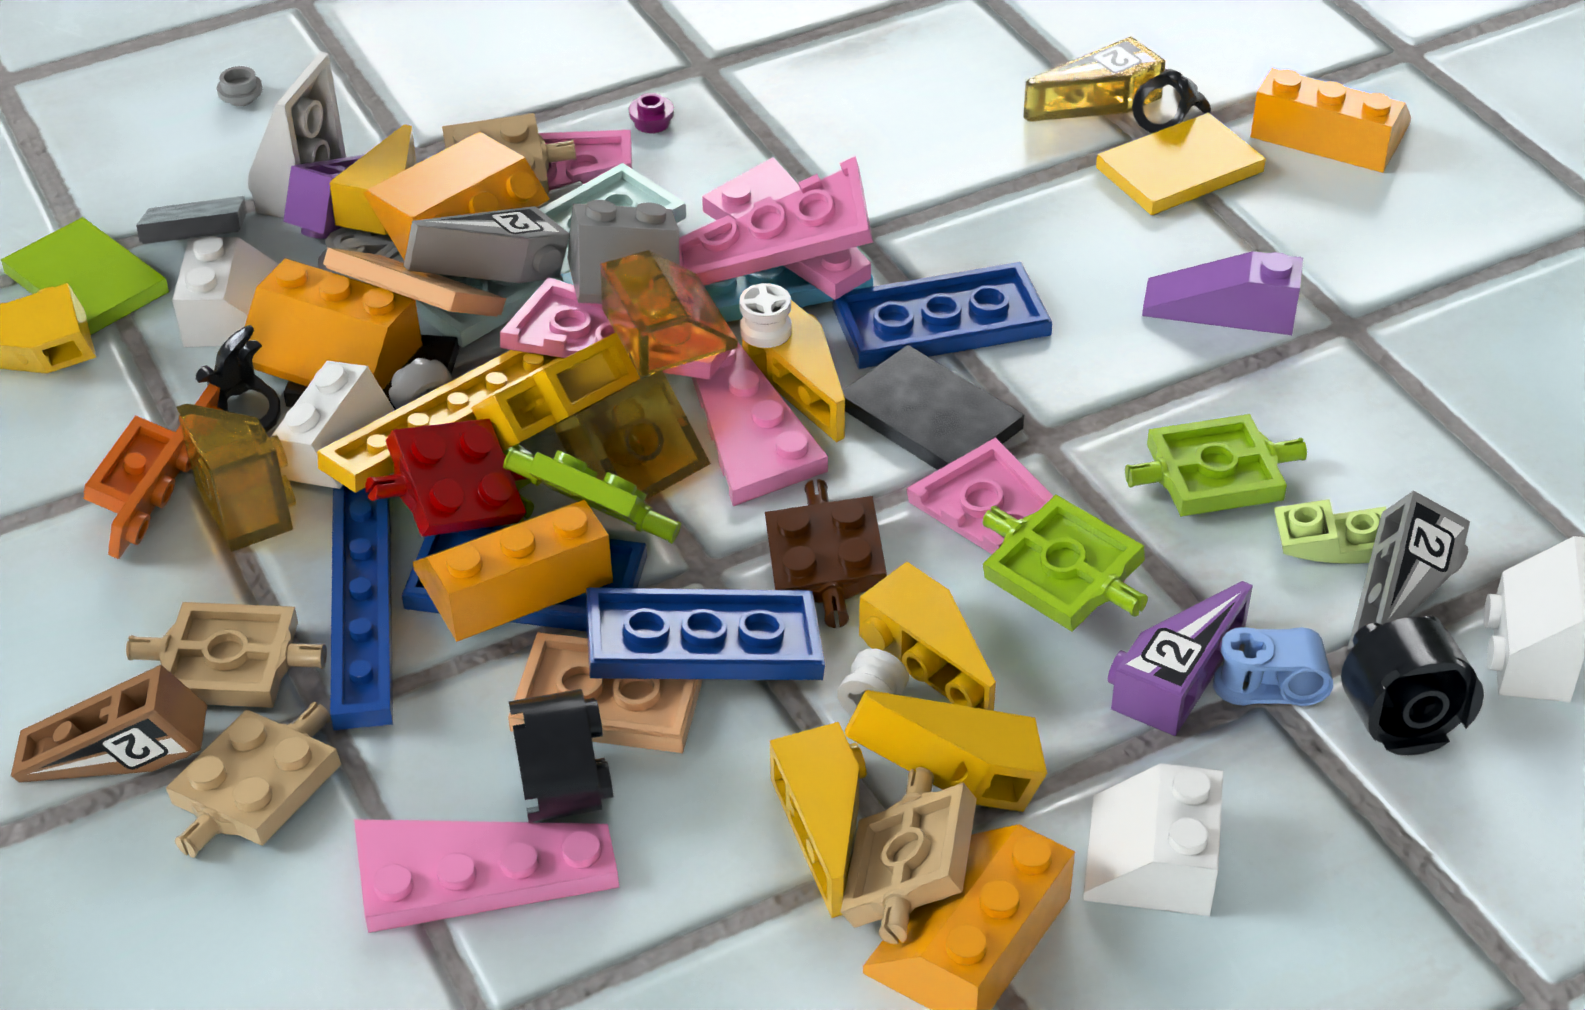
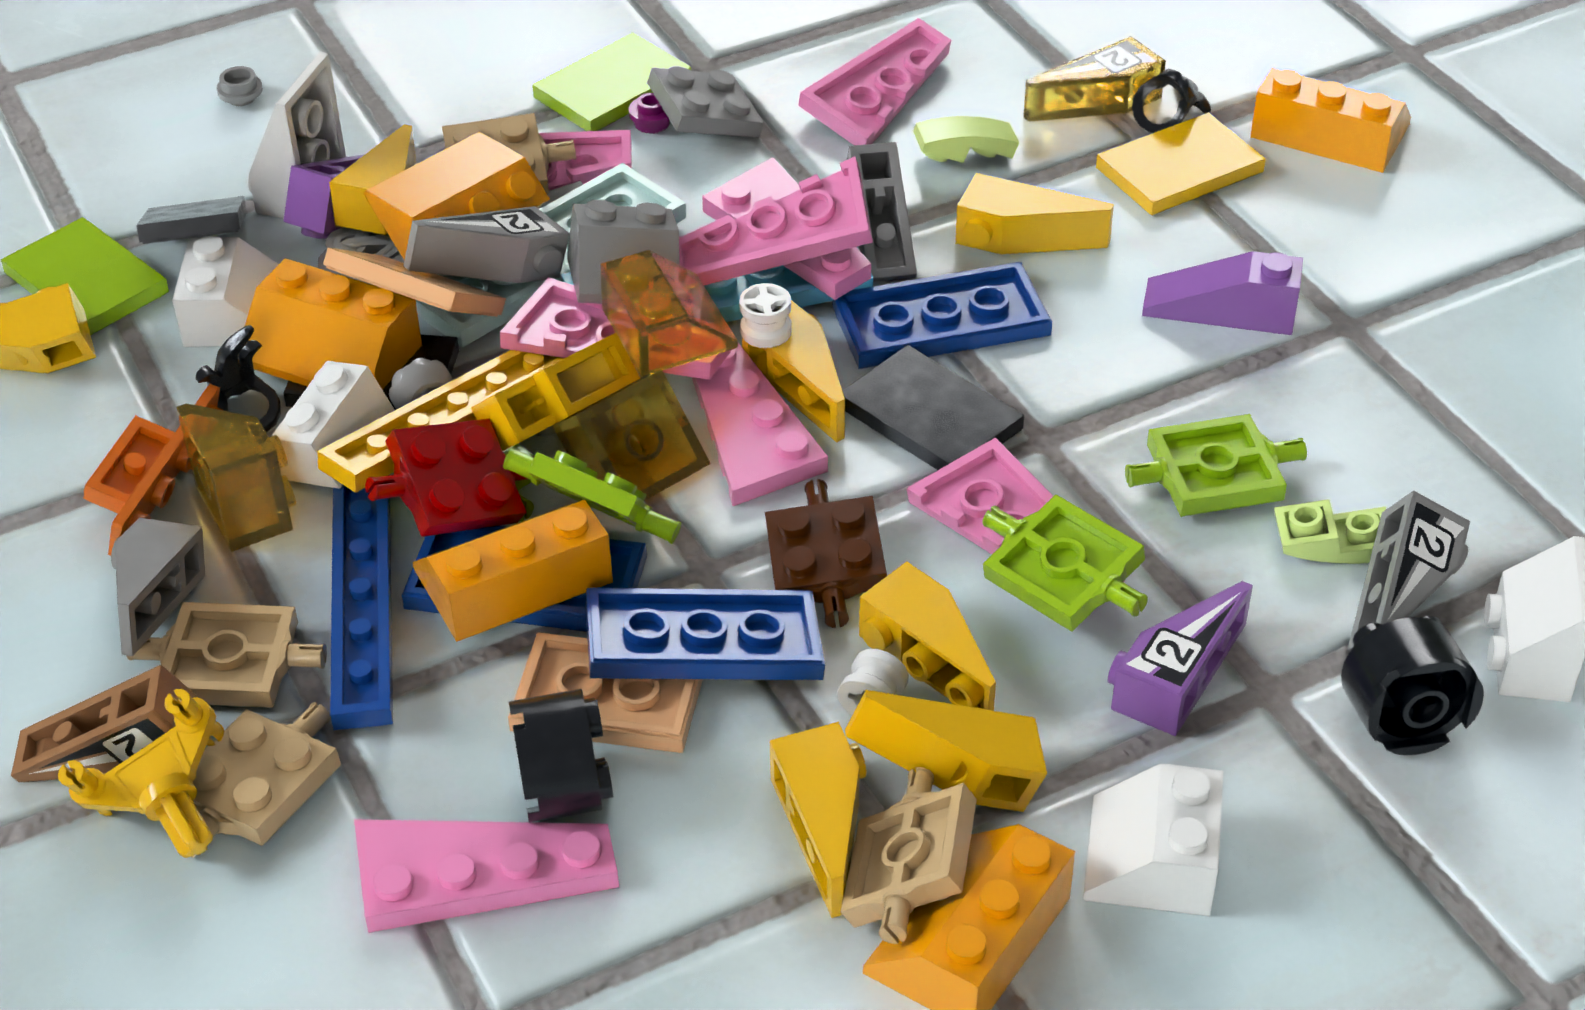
(154, 573): none -> light grey slope
(157, 776): none -> yellow axle
(604, 82): none -> tile
(705, 102): none -> light grey plate
(877, 84): none -> bright pink wing
(886, 205): none -> light grey slope
(954, 135): none -> yellowish green slope
(1027, 219): none -> yellow slope
(1277, 663): light blue piece -> none

